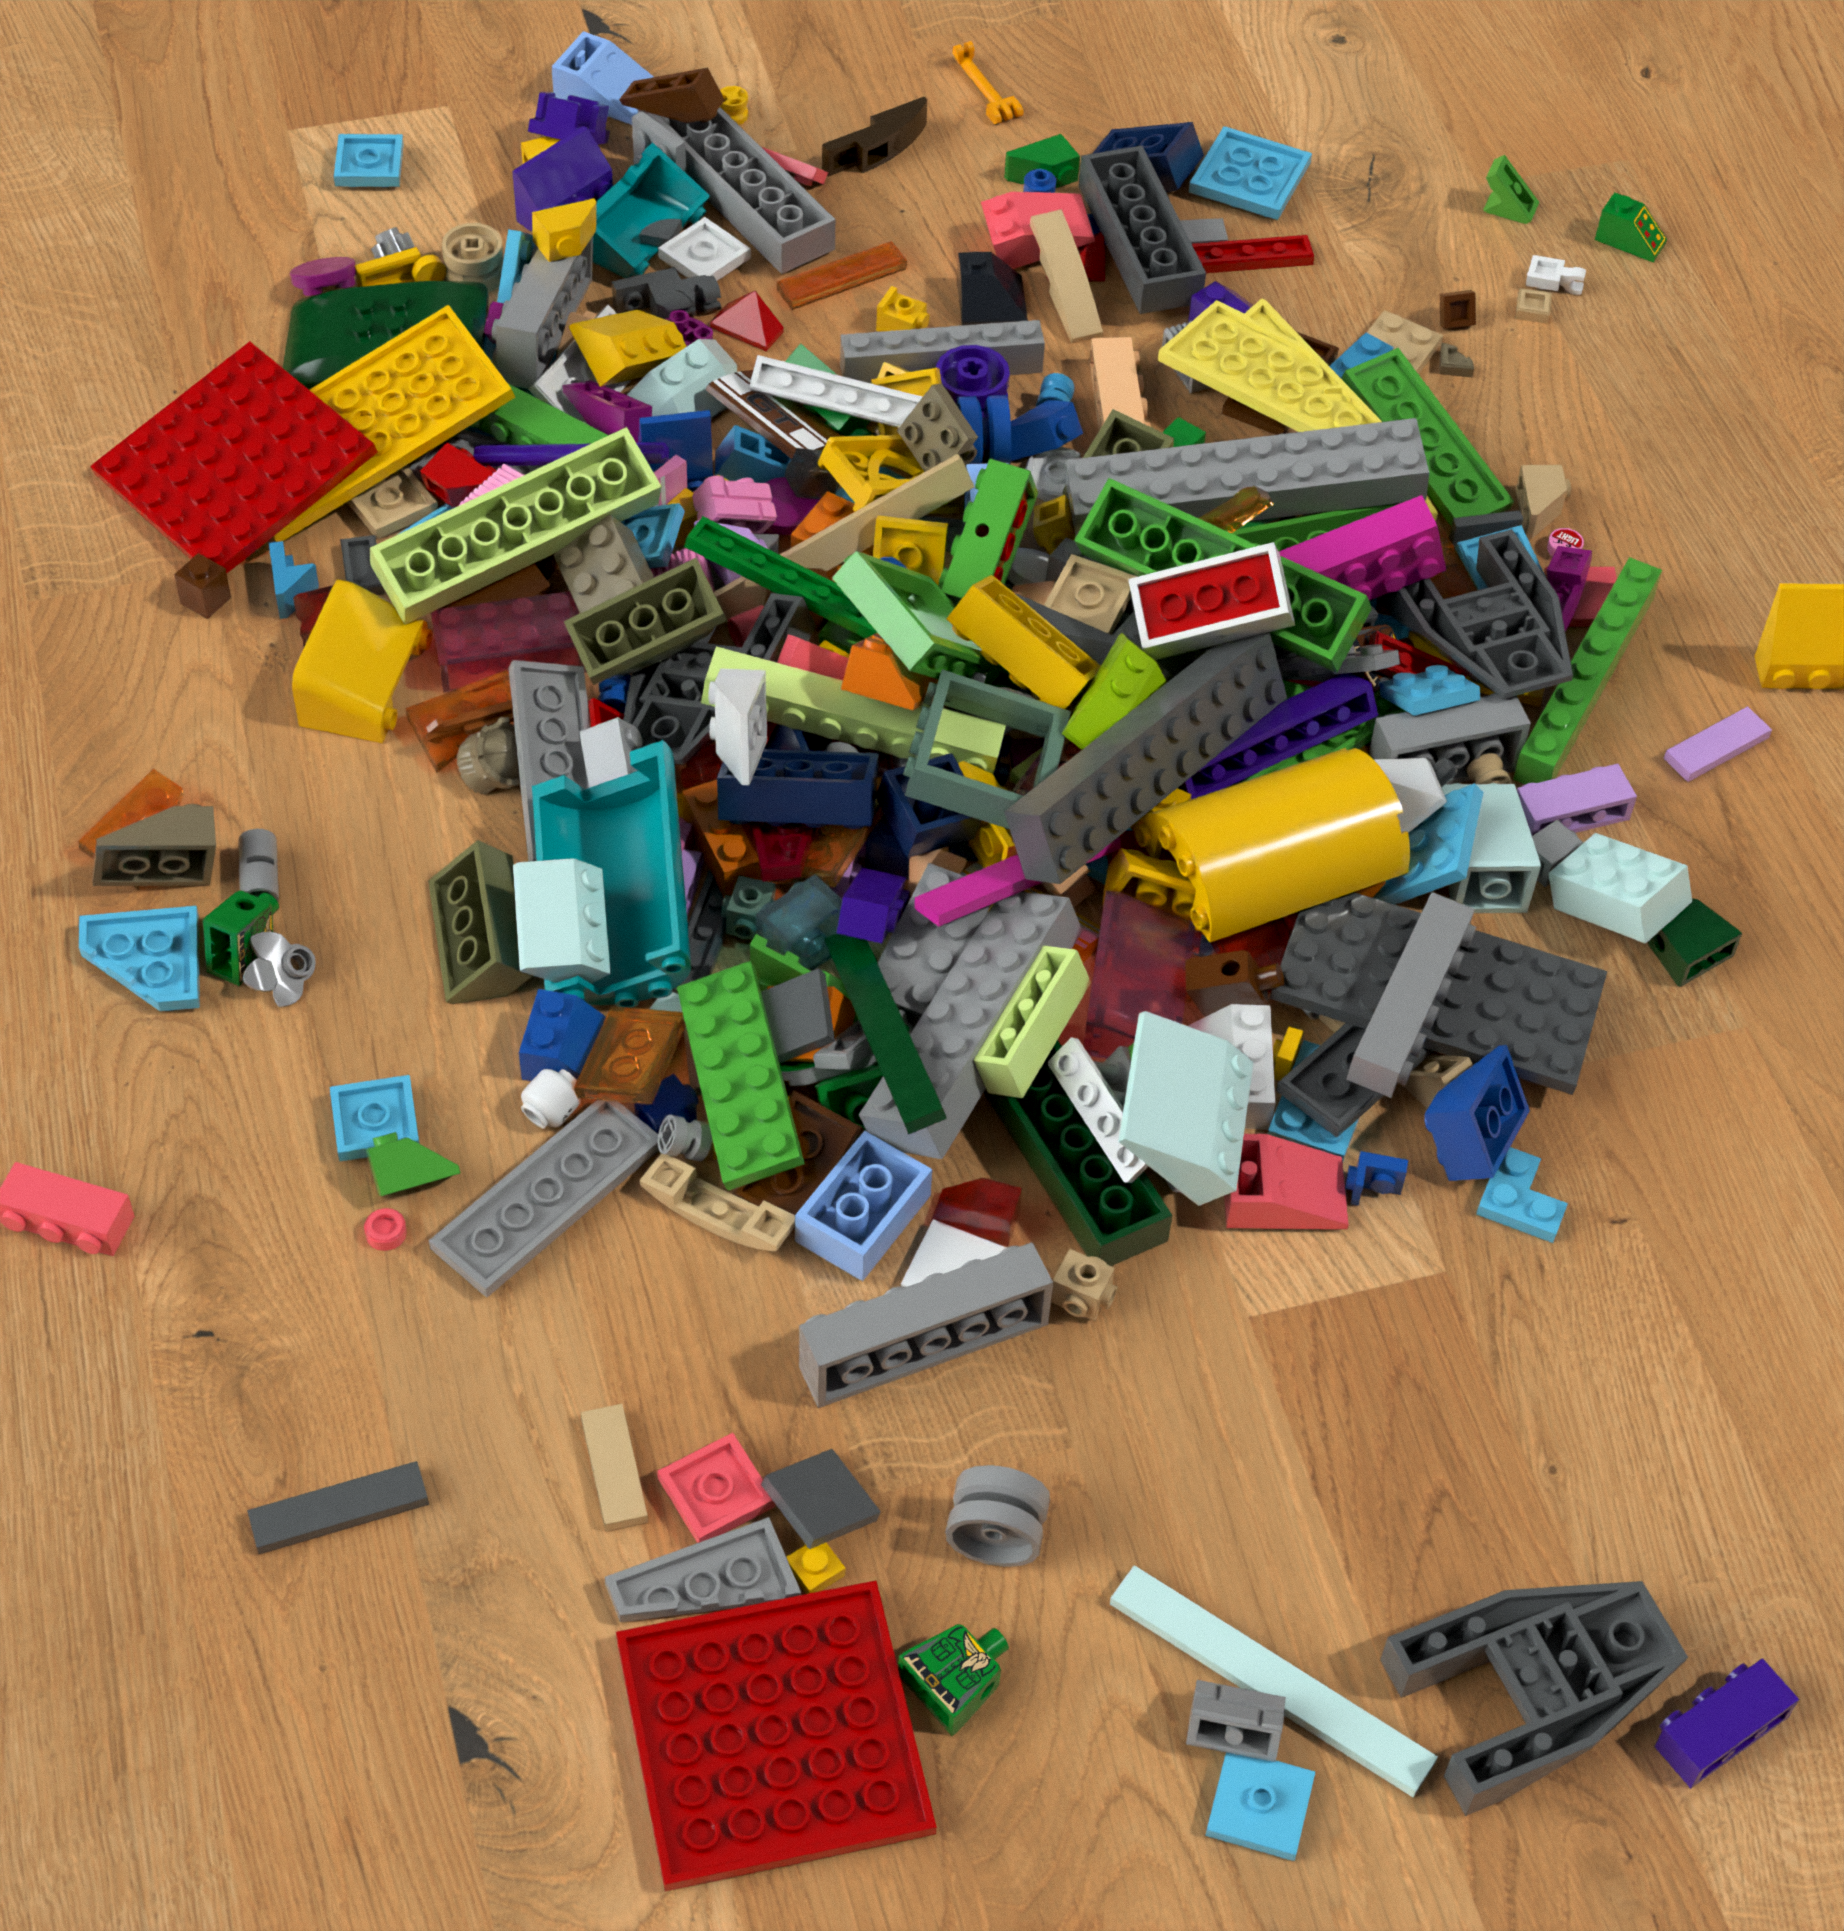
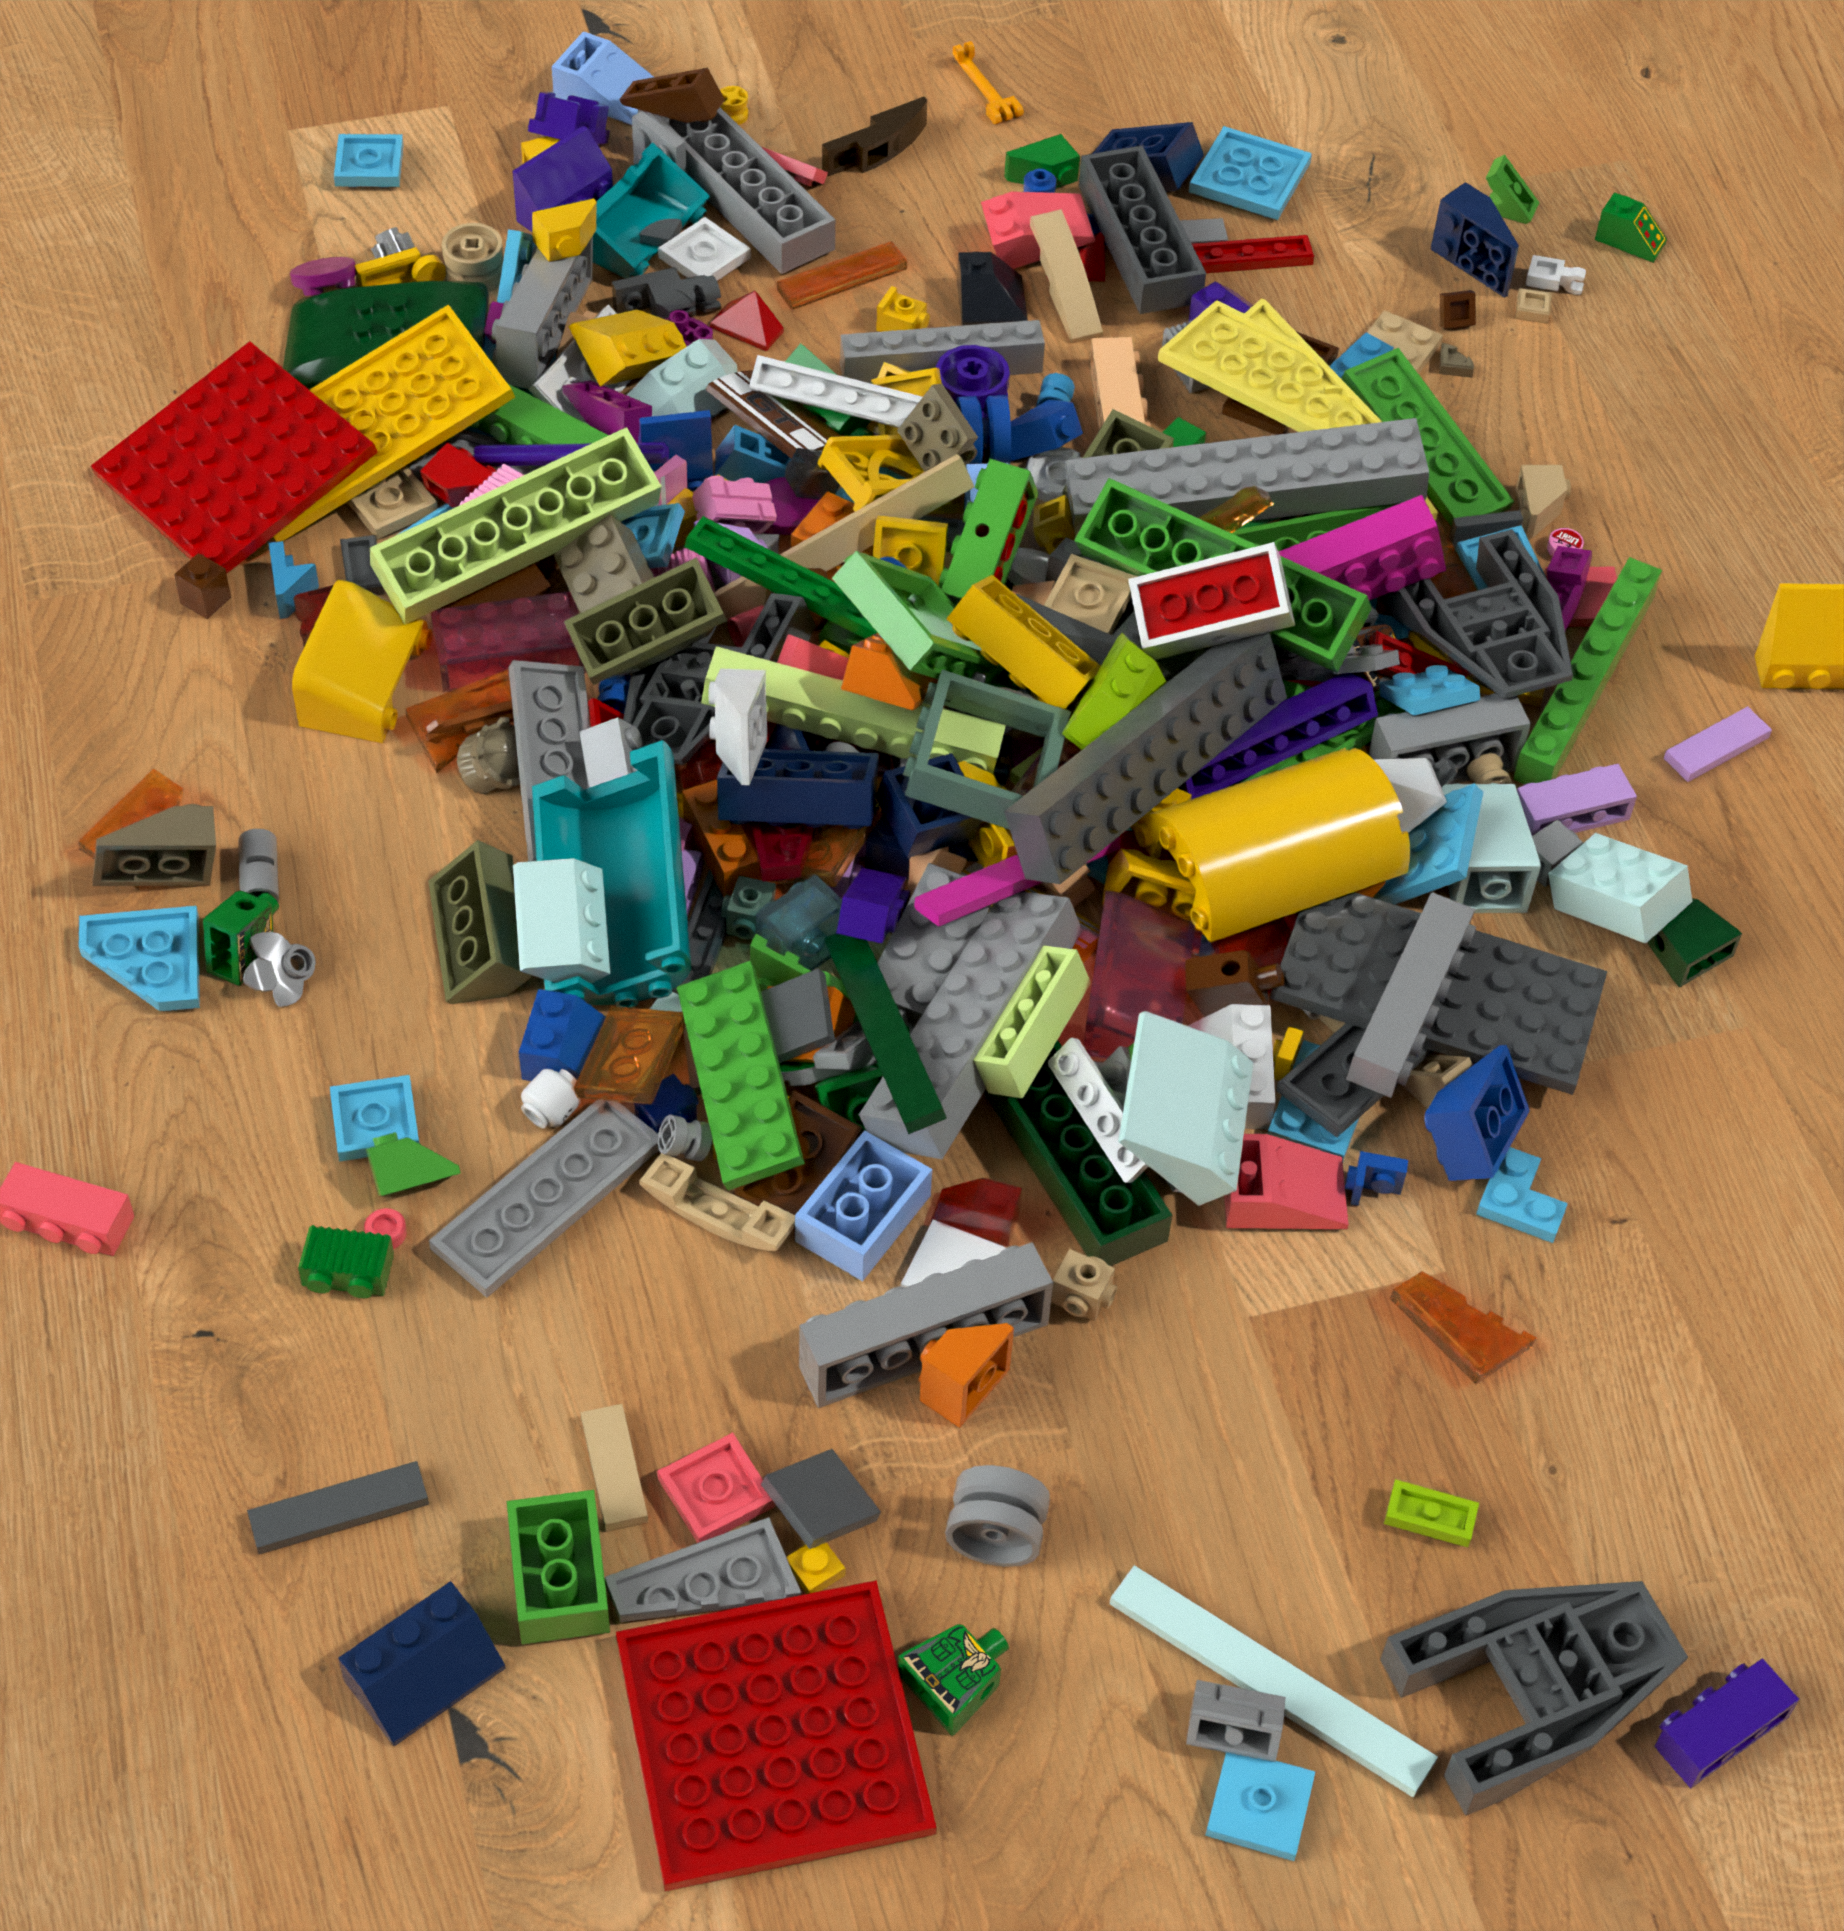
(346, 1261): none -> green brick
(421, 1663): none -> dark blue slope
(557, 1567): none -> bright green brick
(964, 1369): none -> orange slope
(1431, 1513): none -> lime plate
(1466, 1335): none -> clear orange wing
(1475, 238): none -> dark blue slope

